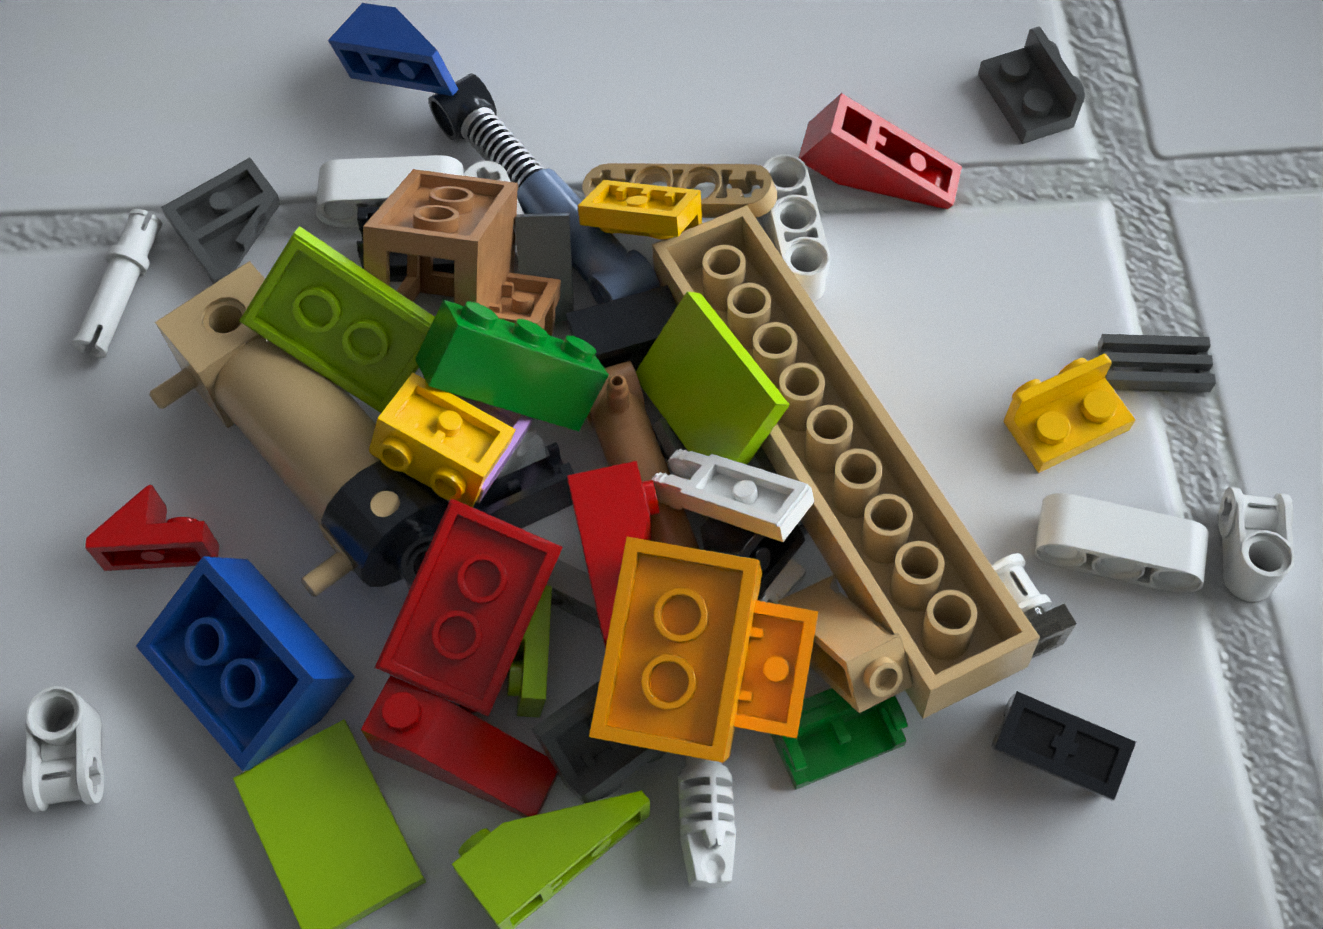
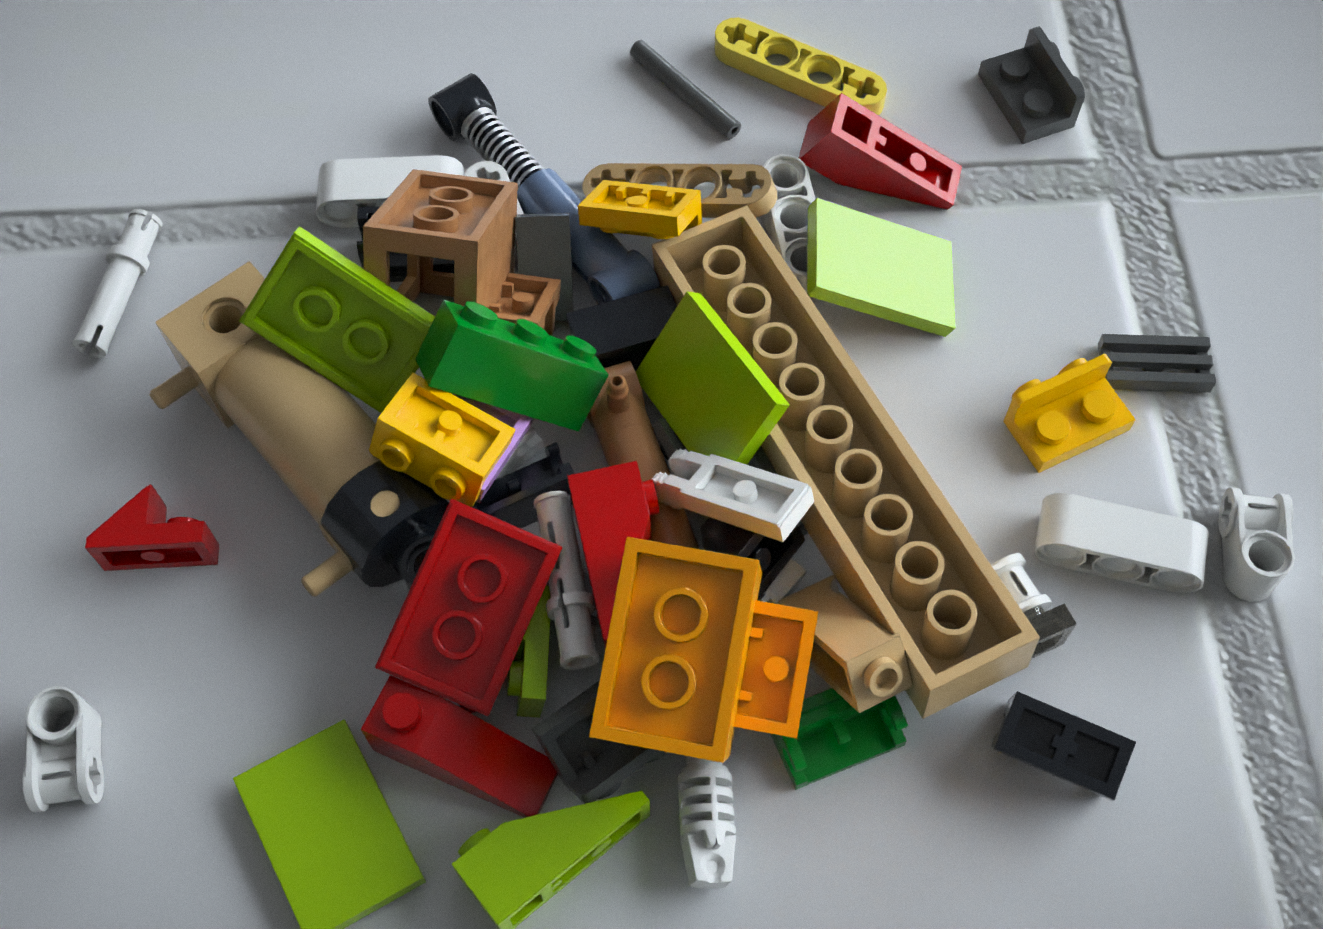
(223, 217): dark grey wing -> none
(243, 660): blue slope -> none
(387, 49): blue slope -> none
(569, 601): none -> white pin
(685, 89): none -> dark grey piece
(803, 62): none -> light yellow beam
(880, 268): none -> tile

